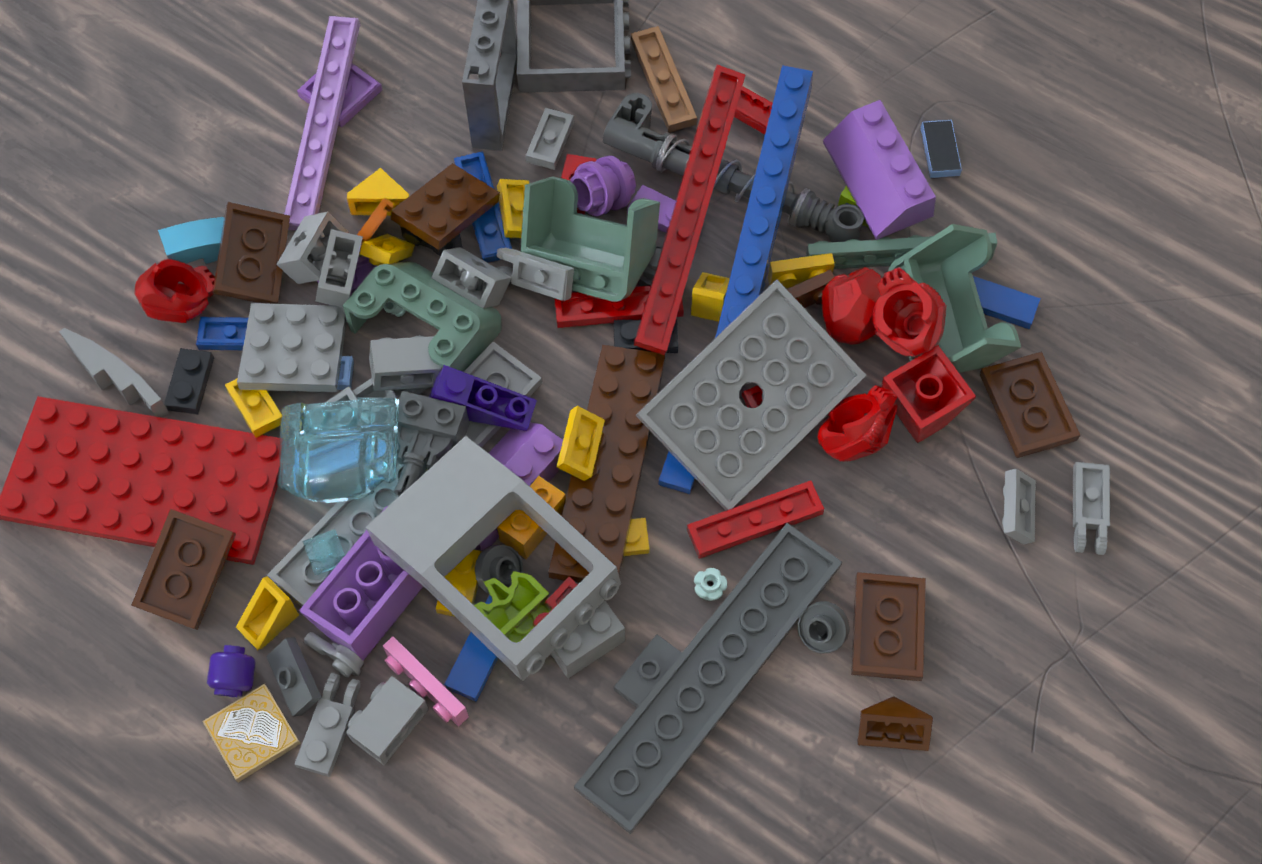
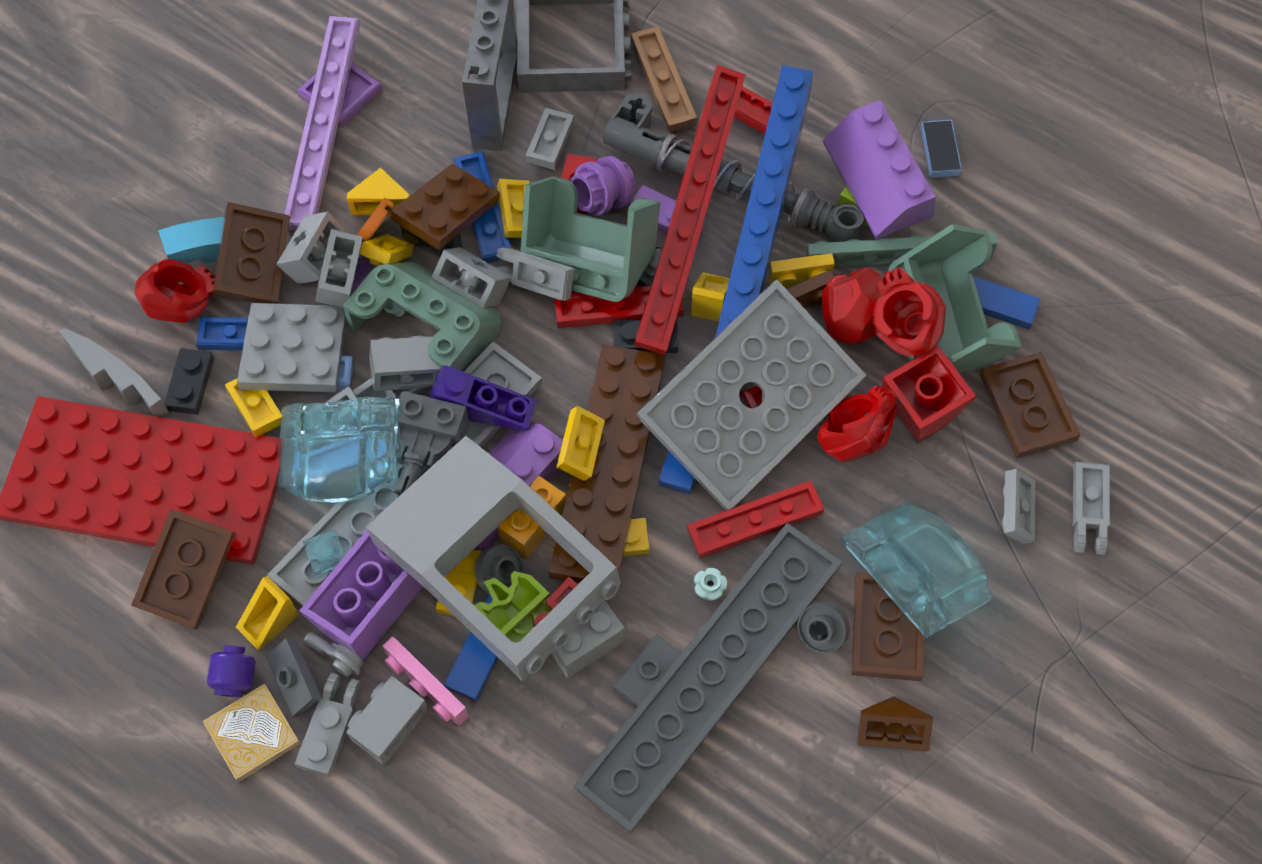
(921, 566): none -> clear light blue slope

